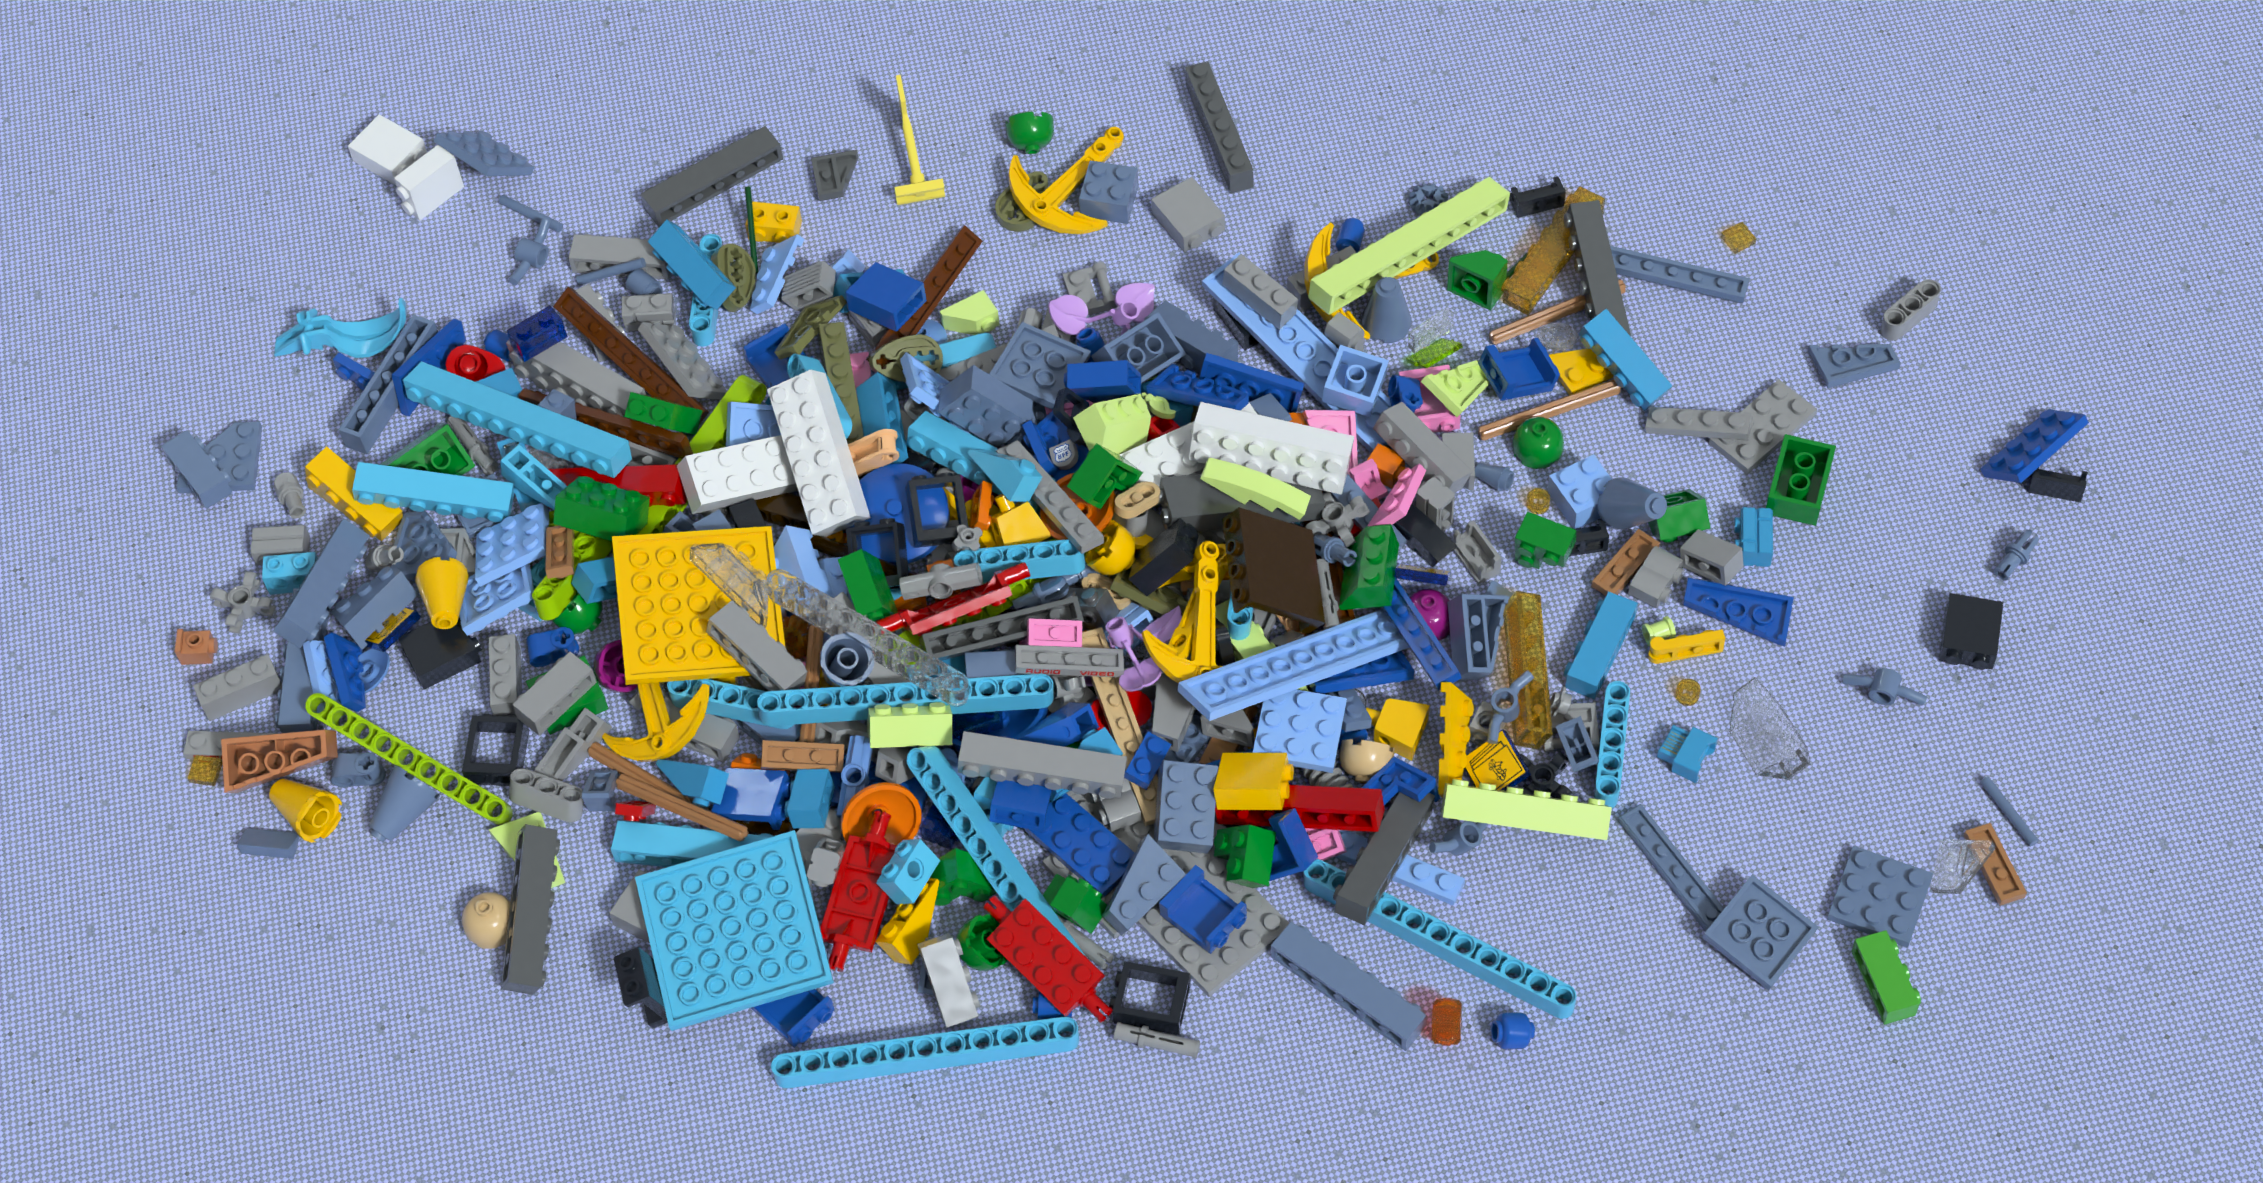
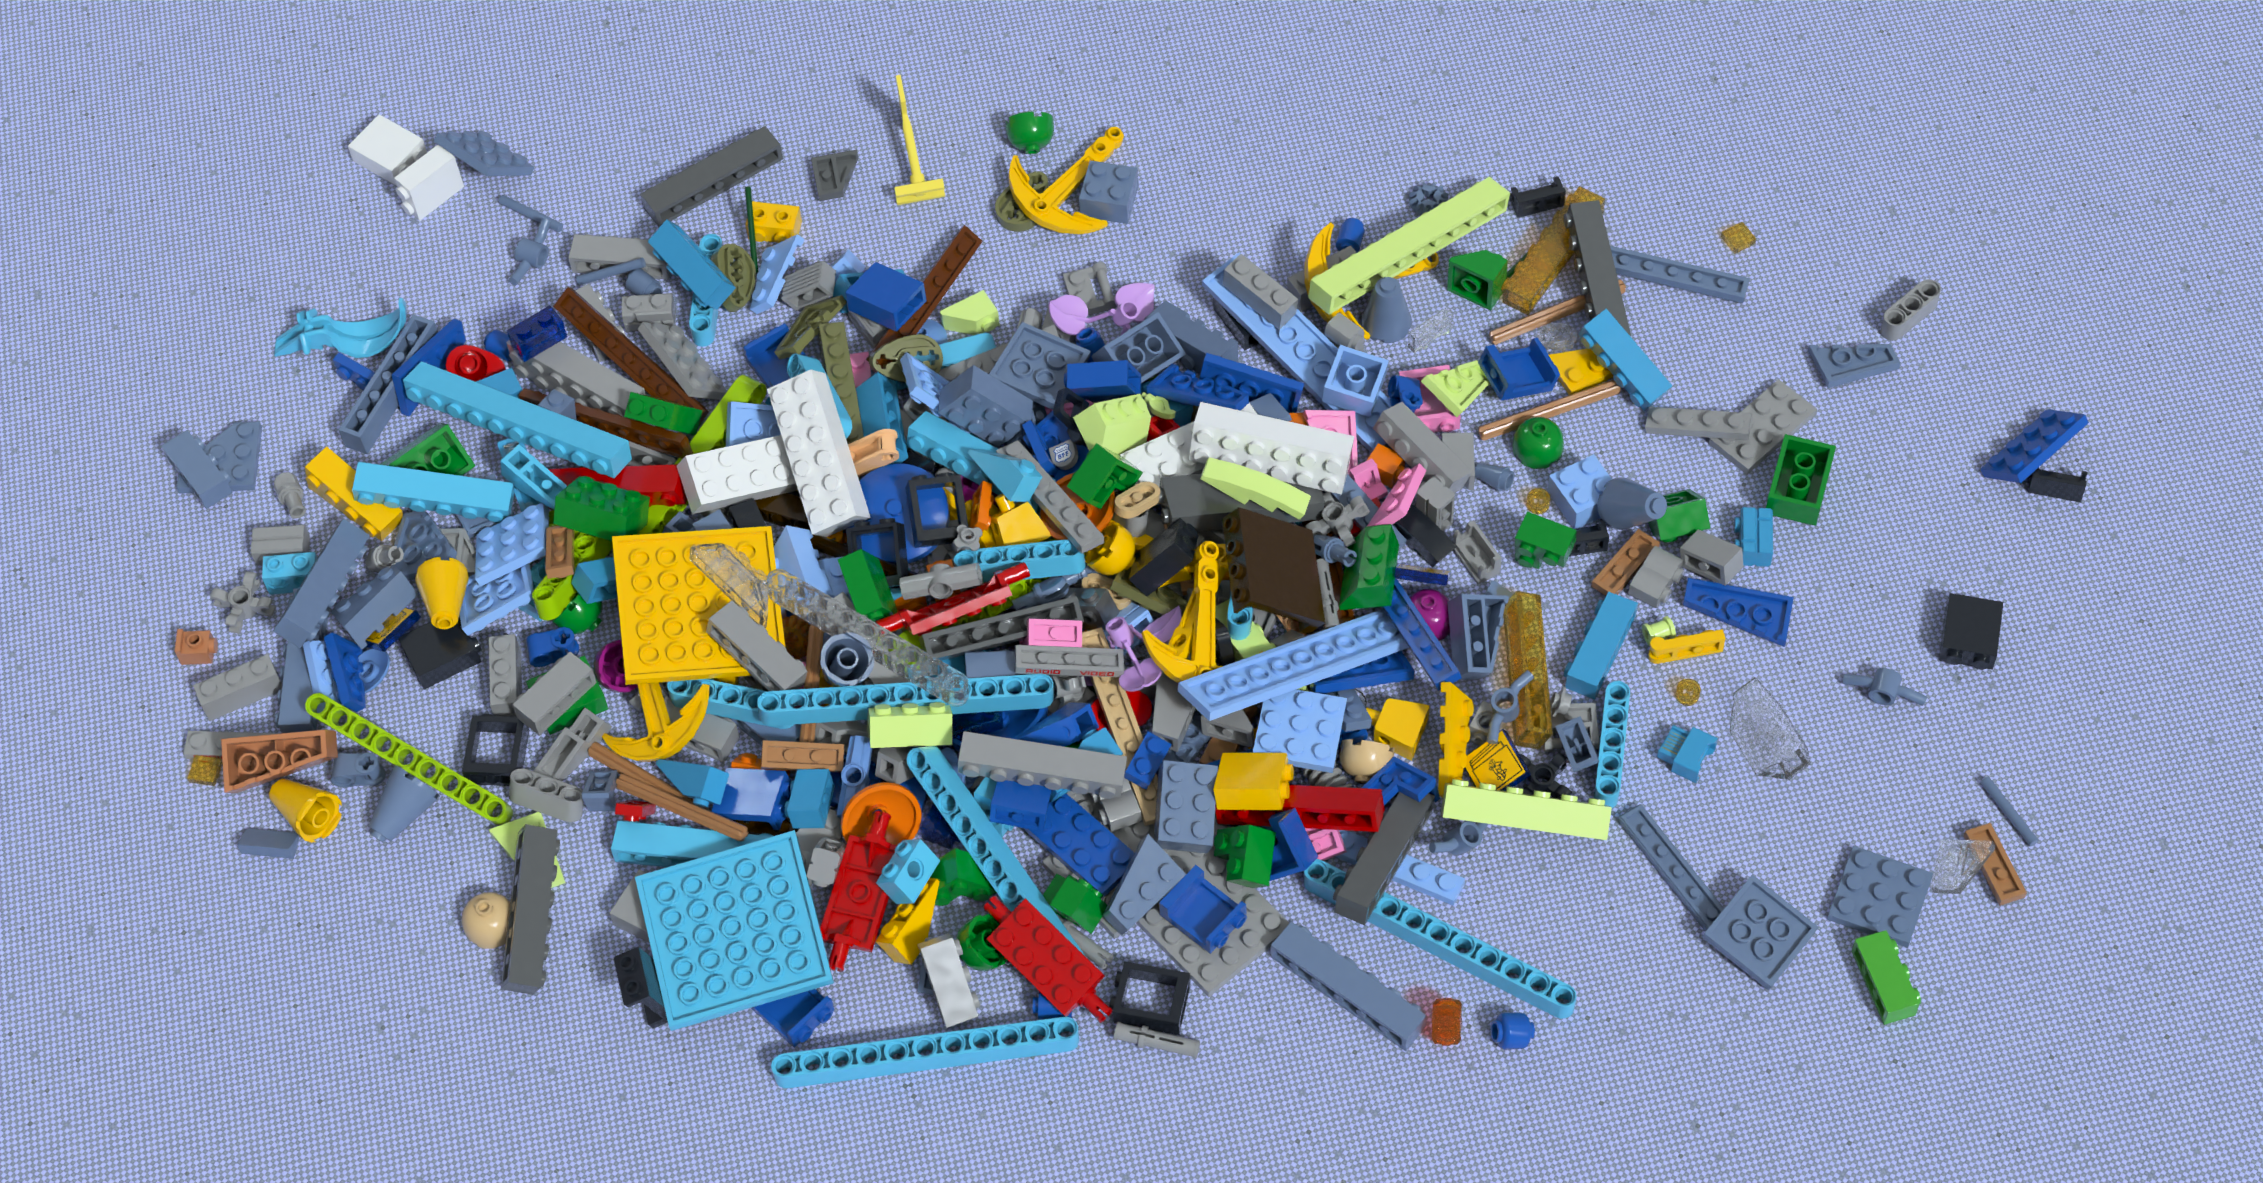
(477, 451): light grey pin -> none
(548, 460): clear gear -> none
(1188, 214): light grey brick -> none
(1219, 127): dark grey brick -> none
(1434, 353): clear neon green piece -> none
(2016, 554): sand blue arm -> none

